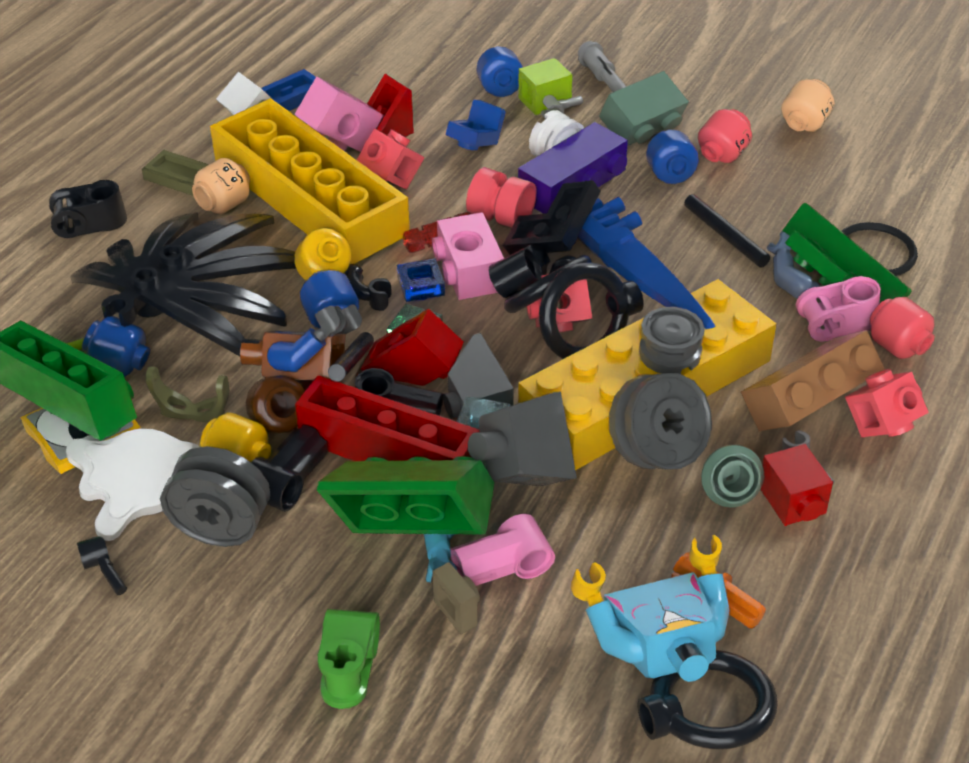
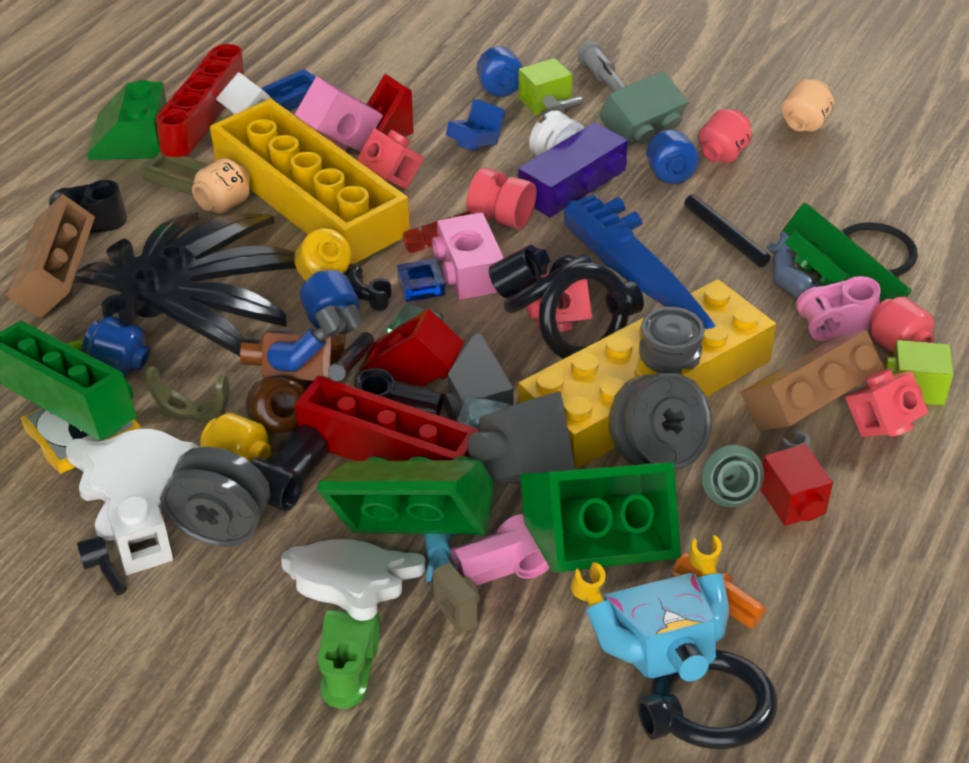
(51, 256): none -> medium nougat brick
(128, 123): none -> green slope
(137, 521): none -> white brick
(194, 104): none -> red beam
(351, 573): none -> white tile
(560, 226): black plate -> none
(603, 515): none -> green slope
(929, 364): none -> lime brick

